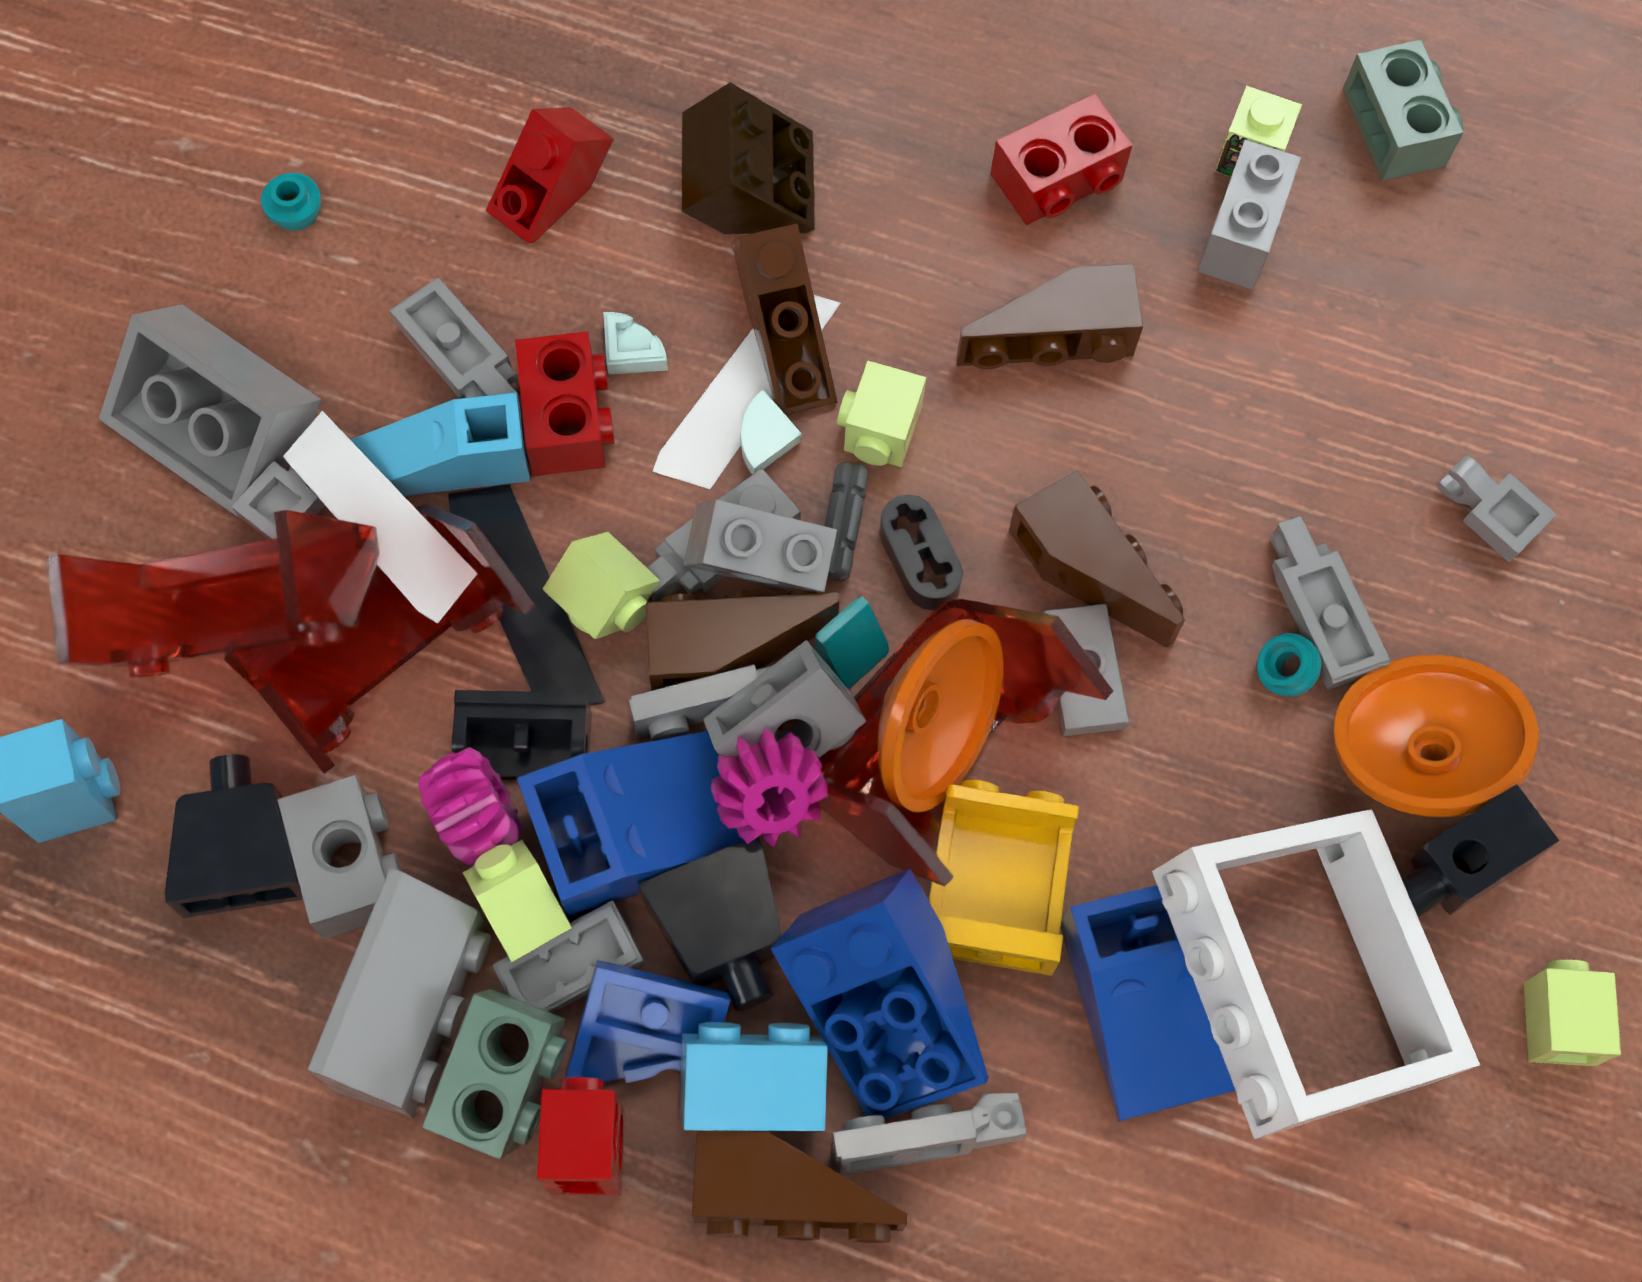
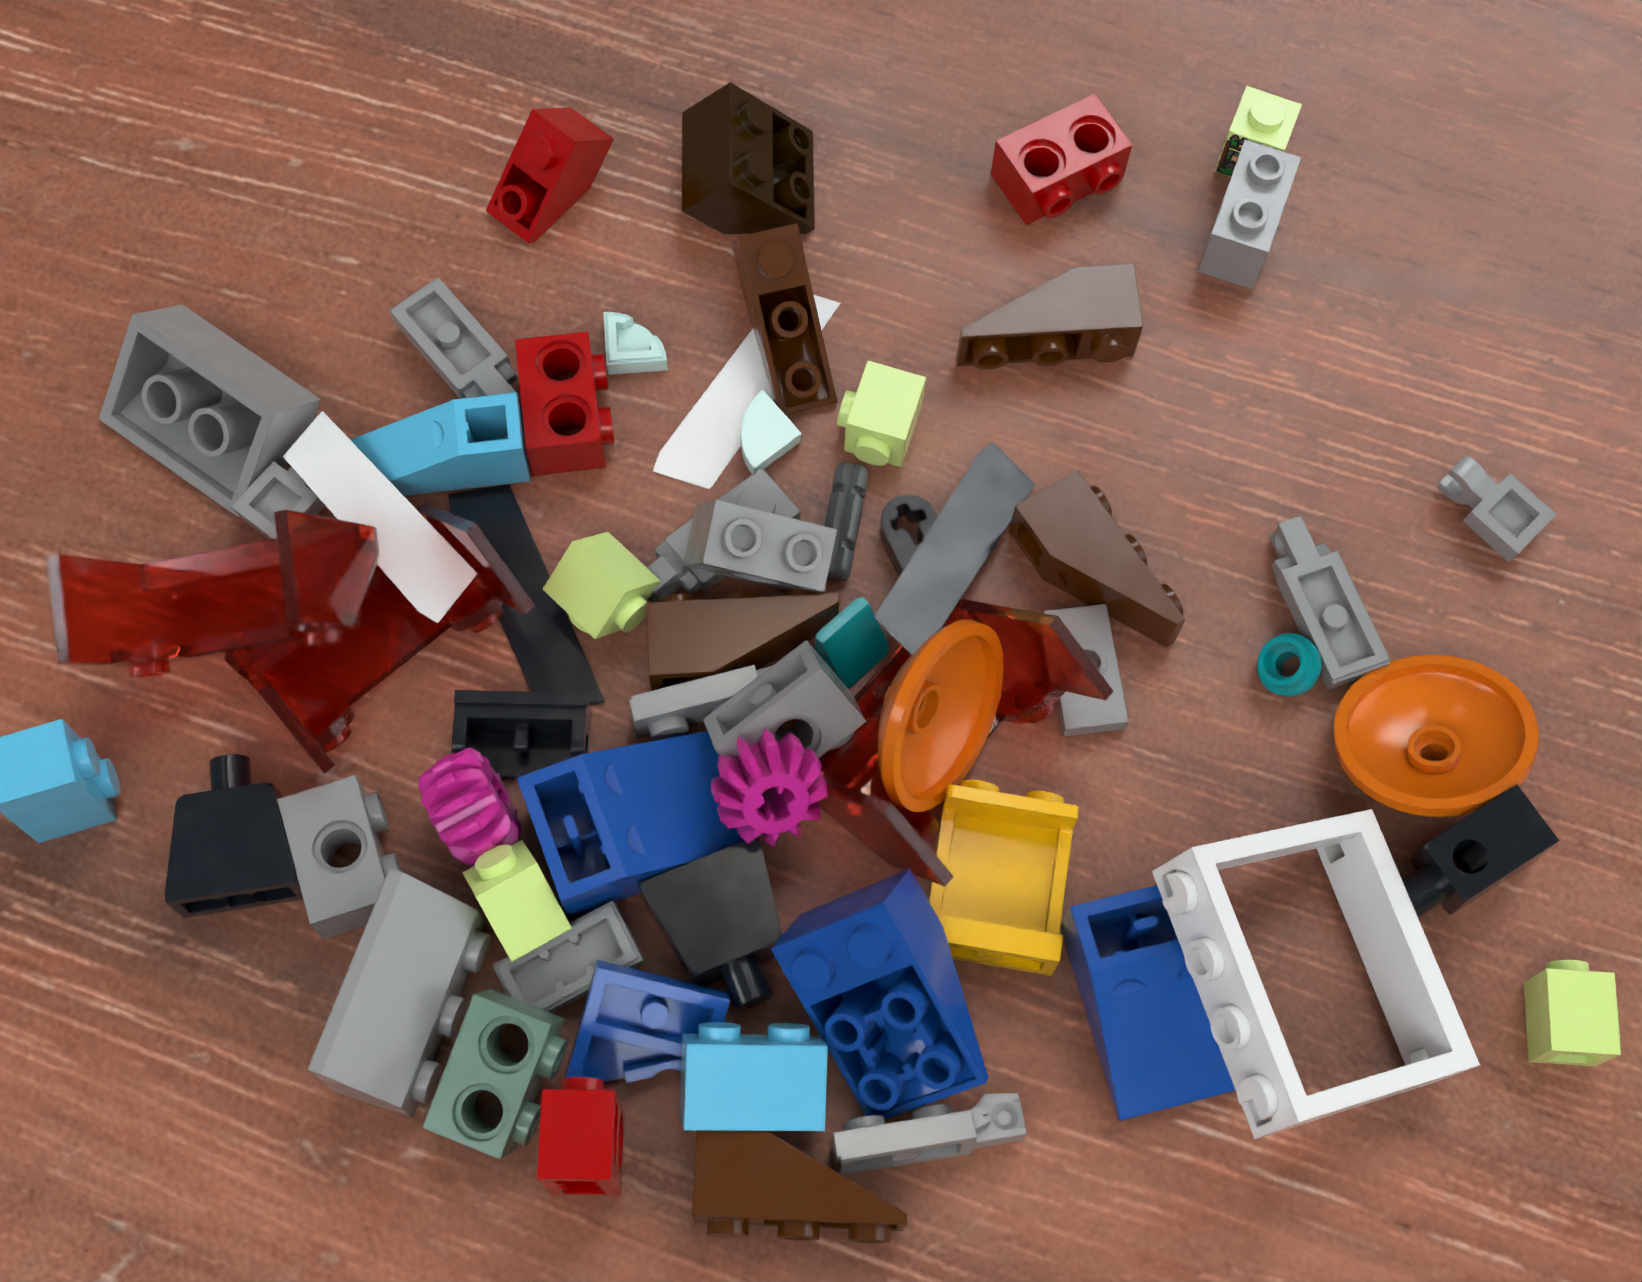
(295, 213): teal plate -> none
(954, 548): none -> sticker
(1403, 109): sand green brick -> none

